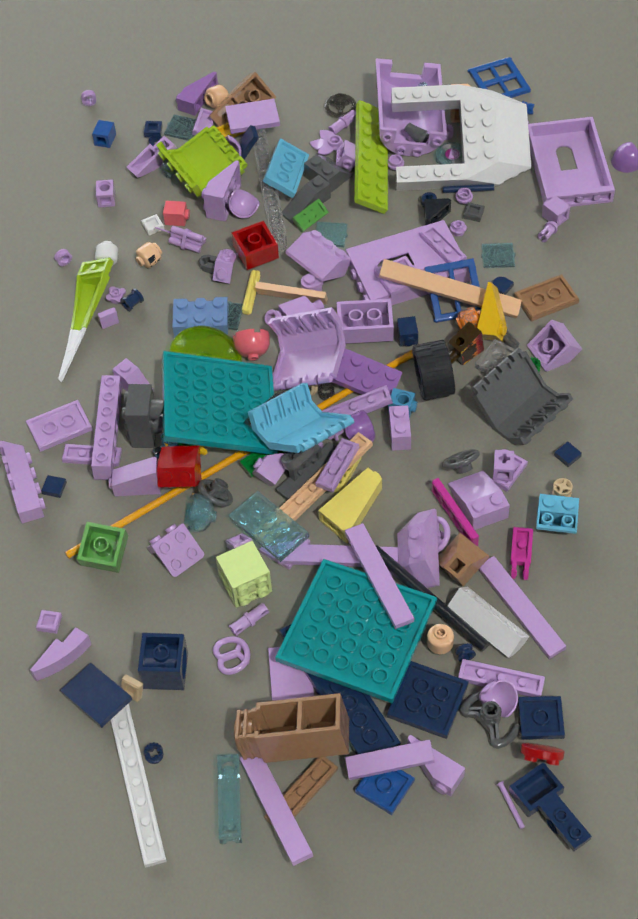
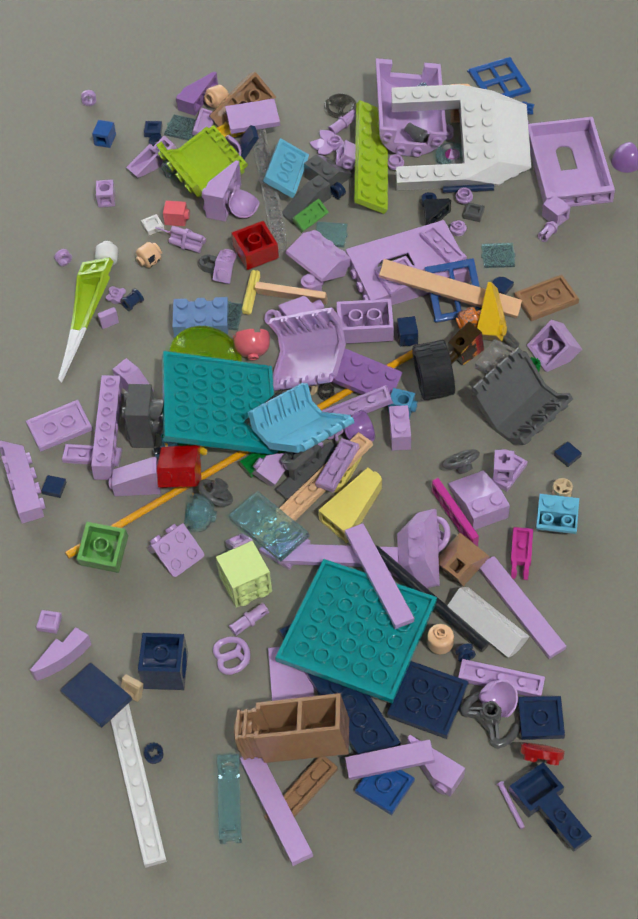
(337, 190): none -> dark blue bush

